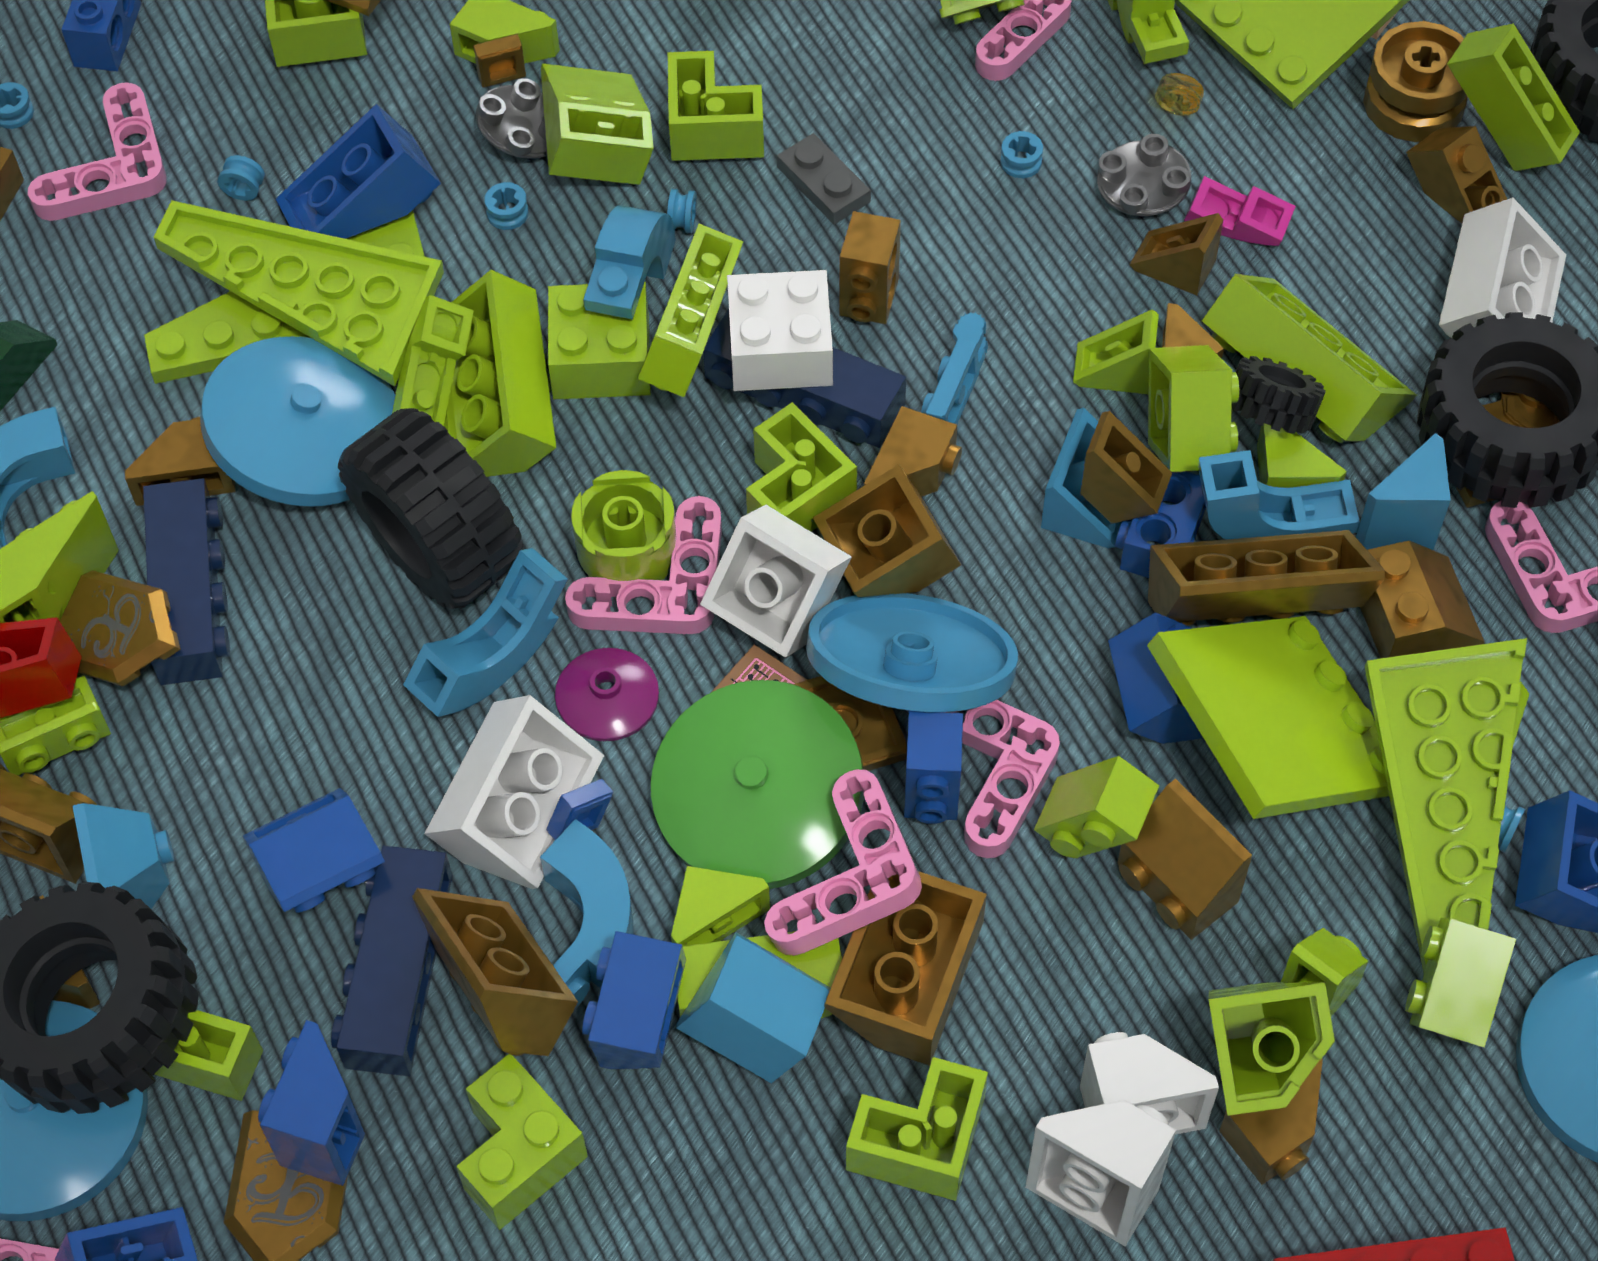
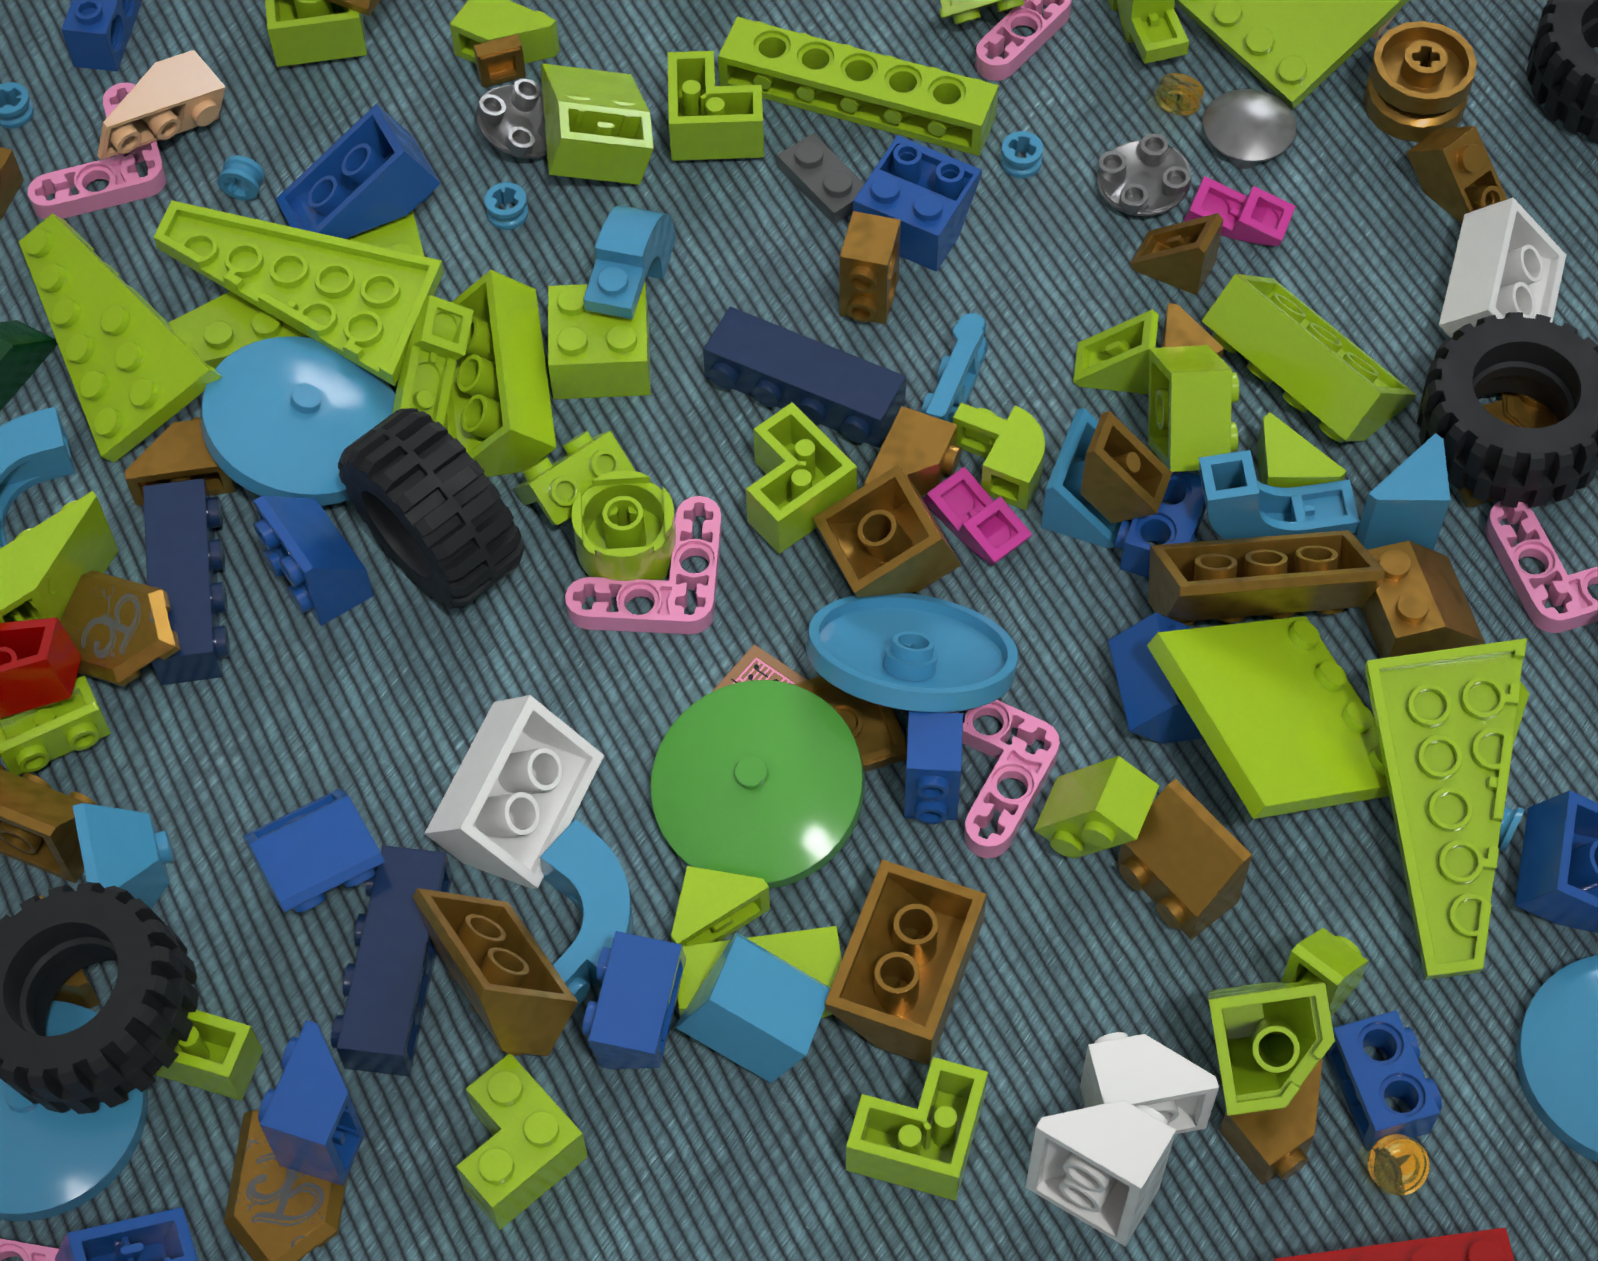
(115, 345): none -> lime wing
(165, 102): none -> light nougat slope
(311, 555): none -> blue slope
(496, 646): dark azure arch -> none
(560, 482): none -> lime bracket
(584, 804): blue tile -> none
(609, 712): magenta dish -> none
(682, 209): dark azure bush -> none
(690, 311): lime brick -> none
(774, 579): white brick -> none
(780, 330): white brick -> none
(860, 85): none -> lime brick
(874, 870): bright pink beam -> none
(925, 193): none -> blue slope
(975, 519): none -> dark pink slope
(1011, 451): none -> lime brick
(1249, 126): none -> flat silver dish
(1277, 395): black tyre -> none
(1370, 1081): none -> blue brick
(1398, 1164): none -> clear yellow tile
(1460, 980): lime brick -> none
(1513, 97): lime brick -> none

